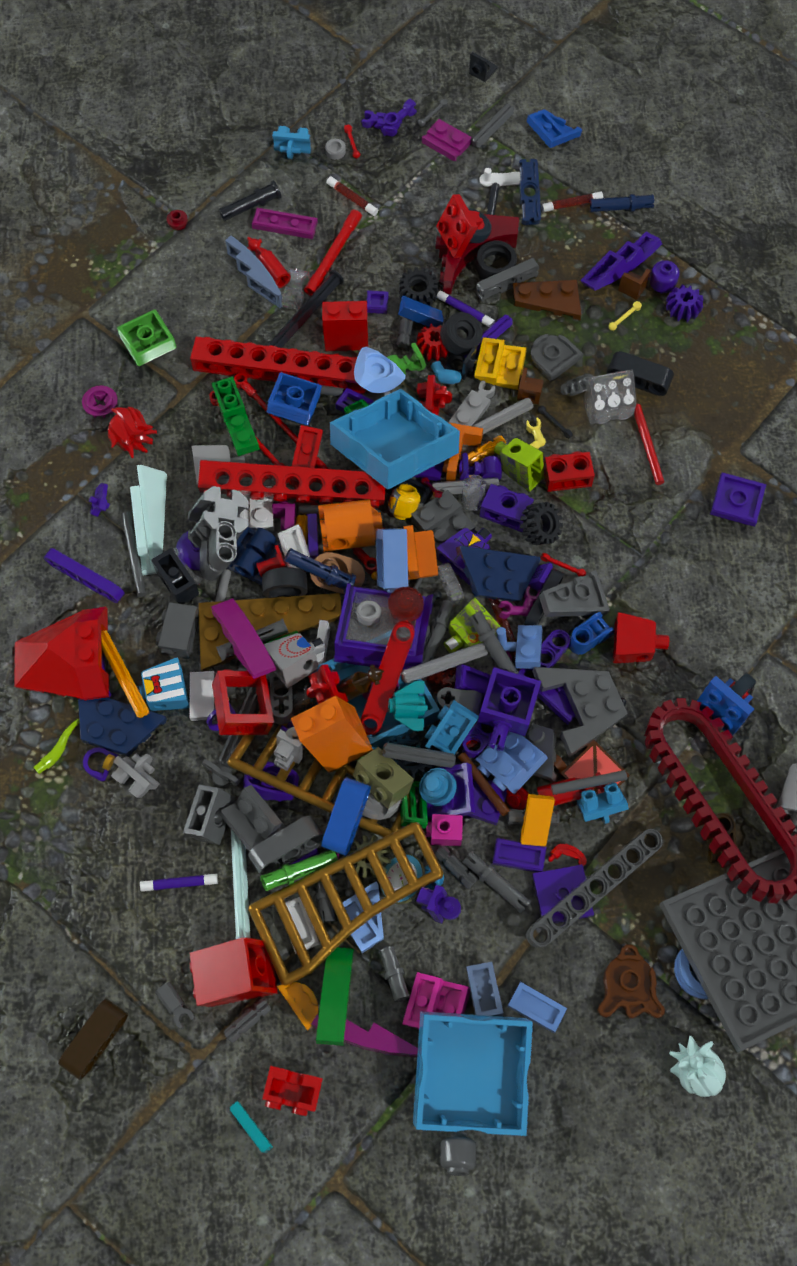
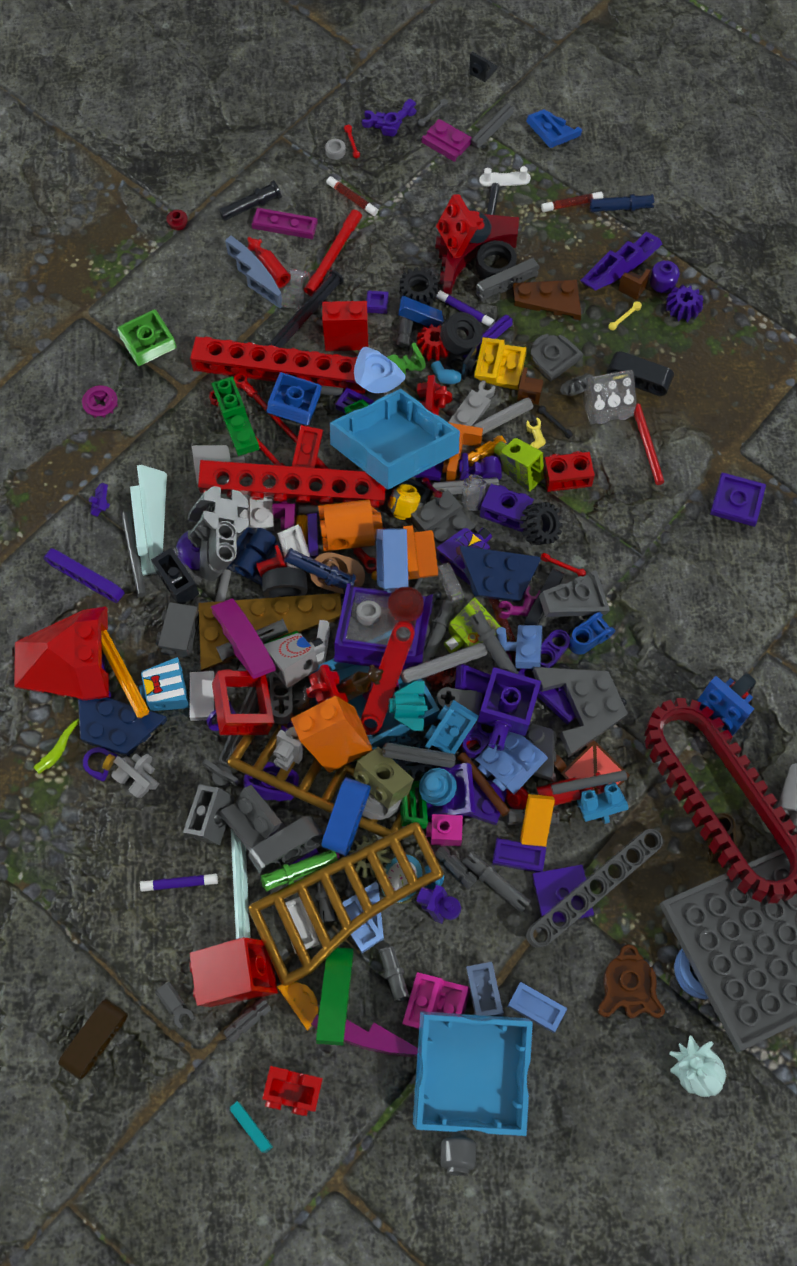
(129, 430): red hair -> none
(292, 142): dark azure hips -> none
(529, 179): dark blue piece -> none
(540, 576): dark purple slope -> none
(567, 850): red piece -> none
(636, 639): red torso -> none

